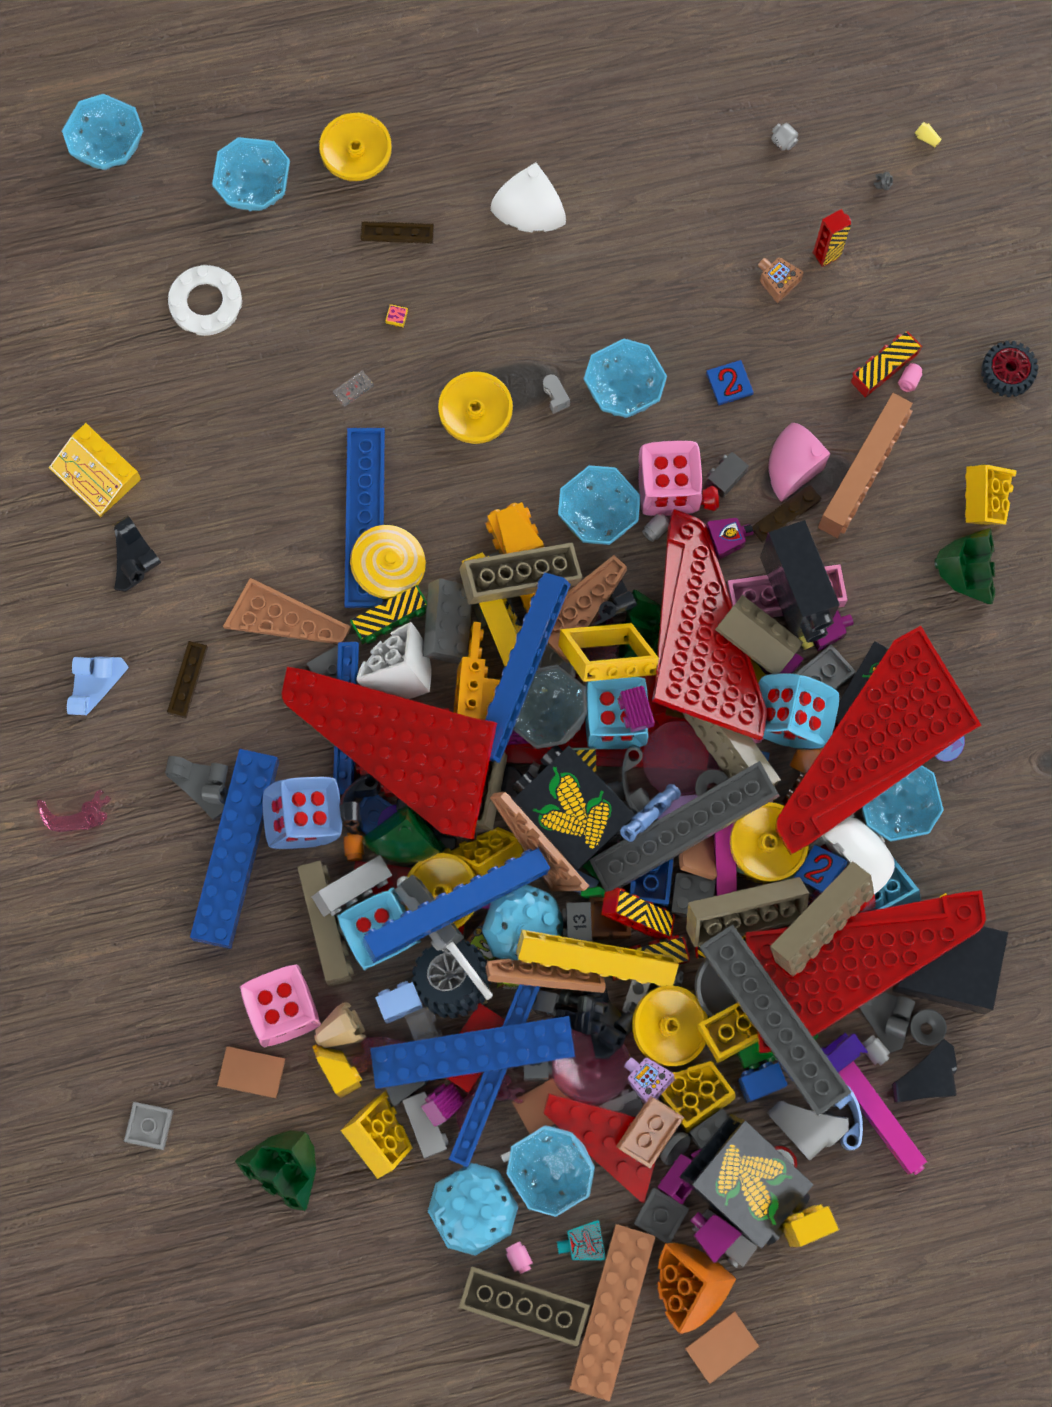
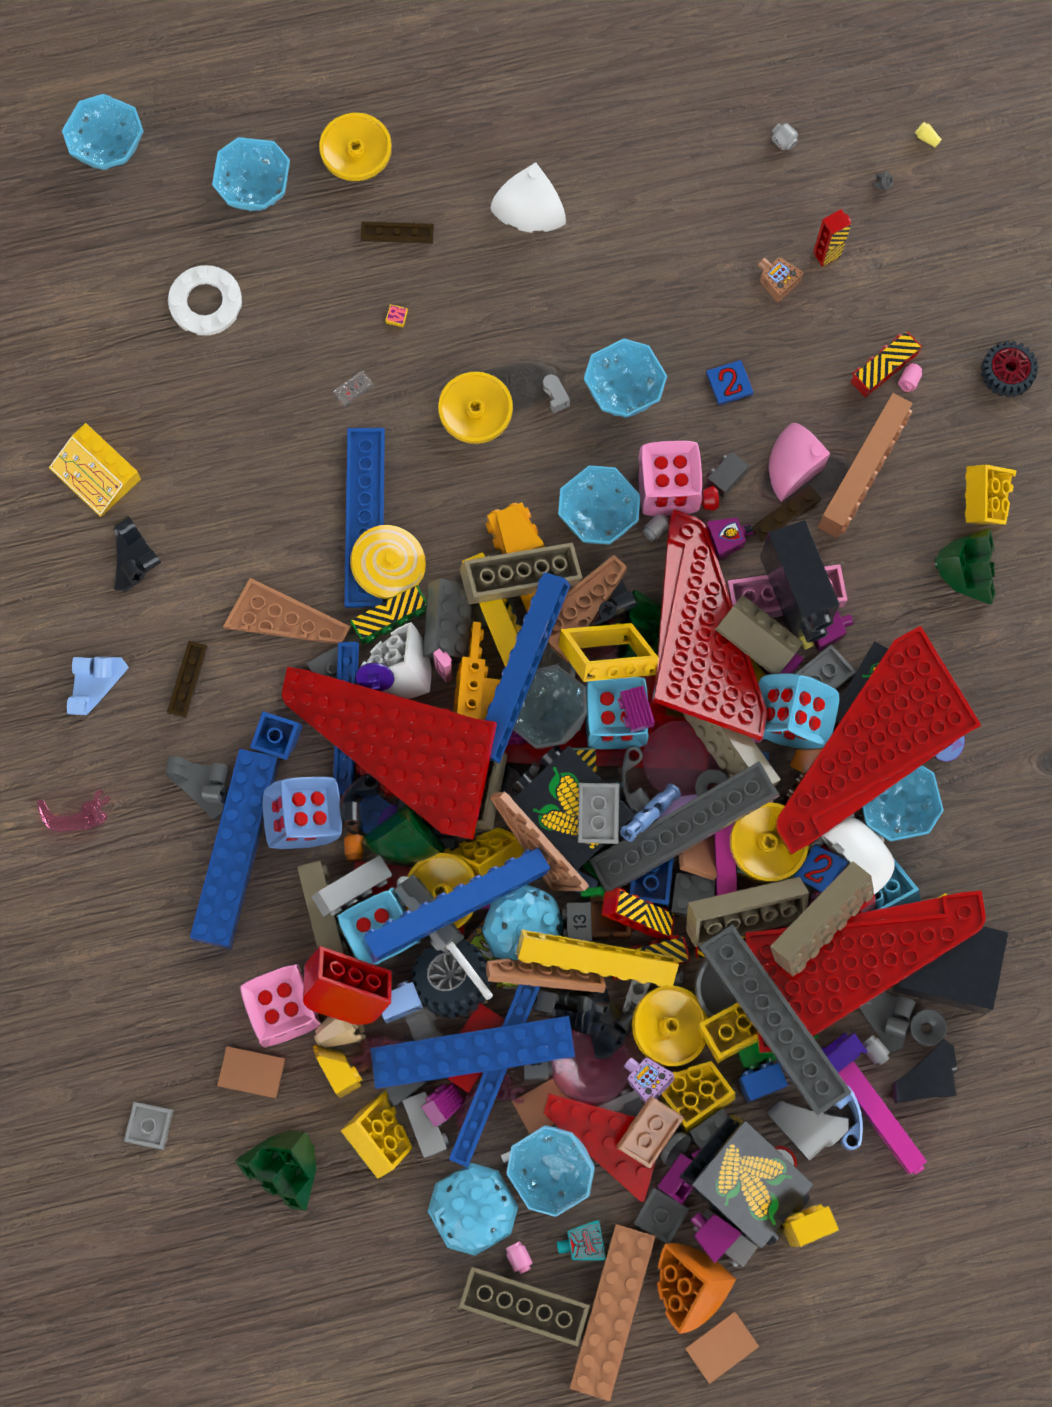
(276, 735): none -> blue slope
(345, 987): none -> red brick
(375, 676): none -> dark purple piece
(443, 665): none -> bright pink plate
(598, 813): none -> light grey tile

